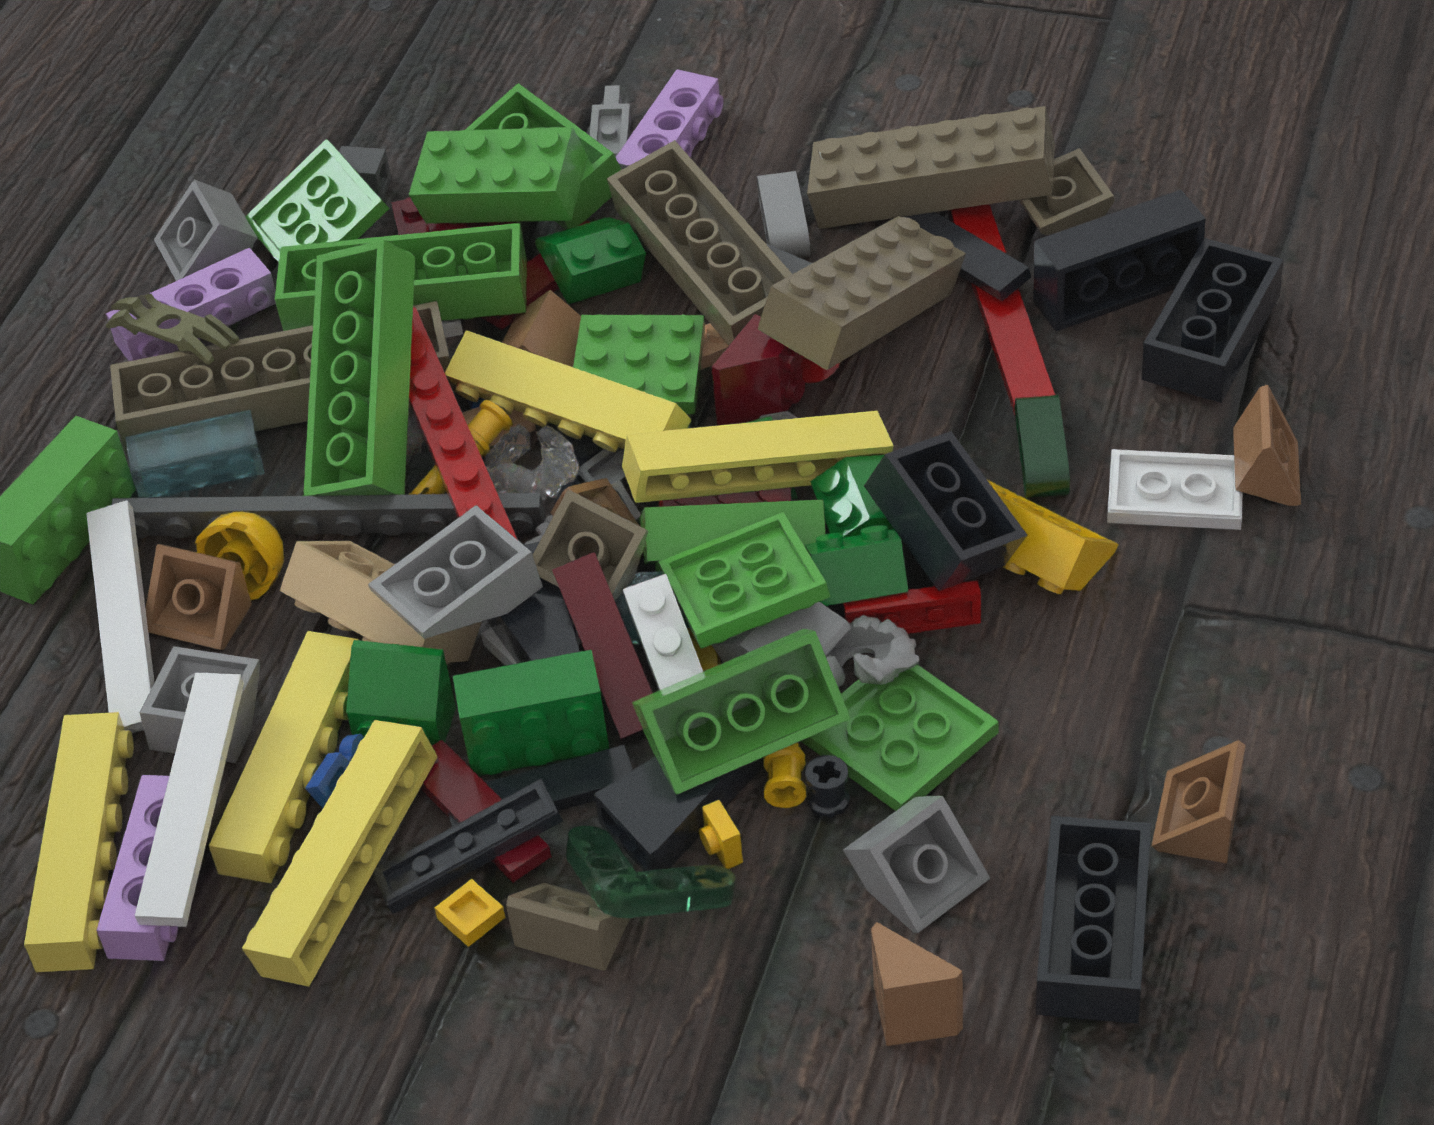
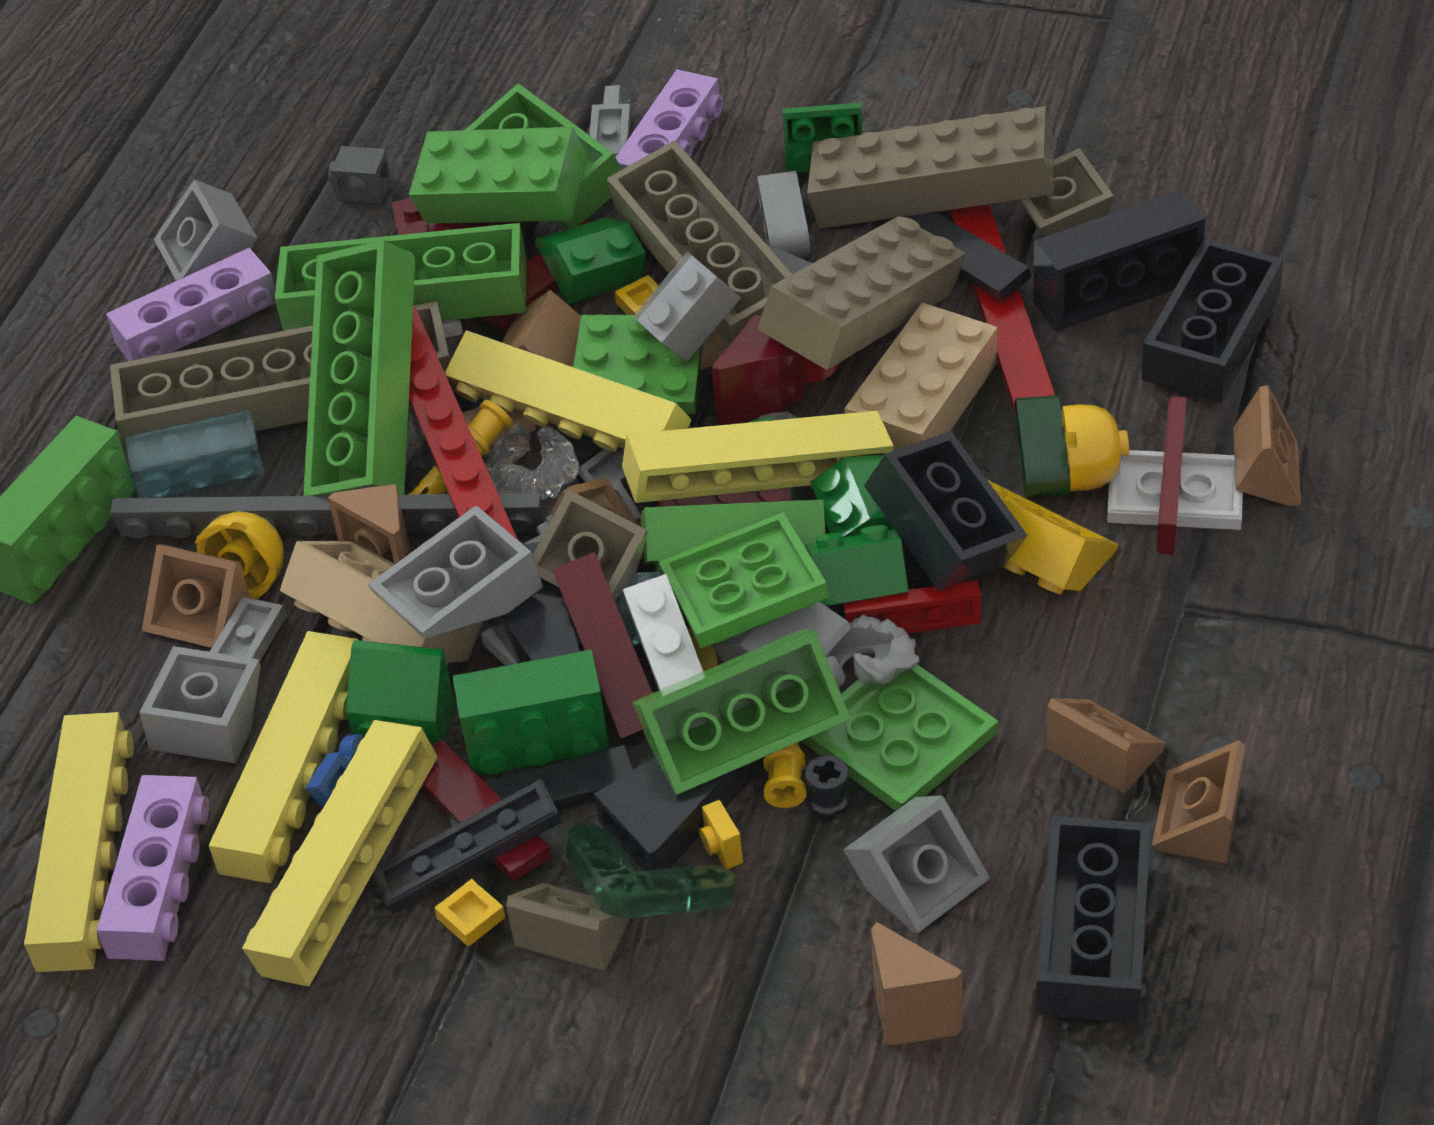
(121, 611): white tile -> none
(183, 335): olive piece -> none
(189, 800): white tile -> none
(250, 629): none -> light grey hinge
(317, 204): plate -> none
(372, 520): none -> medium nougat slope
(635, 294): none -> yellow plate
(686, 307): none -> light grey slope
(814, 124): none -> green slope
(928, 375): none -> tan brick
(1092, 446): none -> yellow cylinder
(1100, 741): none -> medium nougat slope
(1171, 476): none -> dark red tile

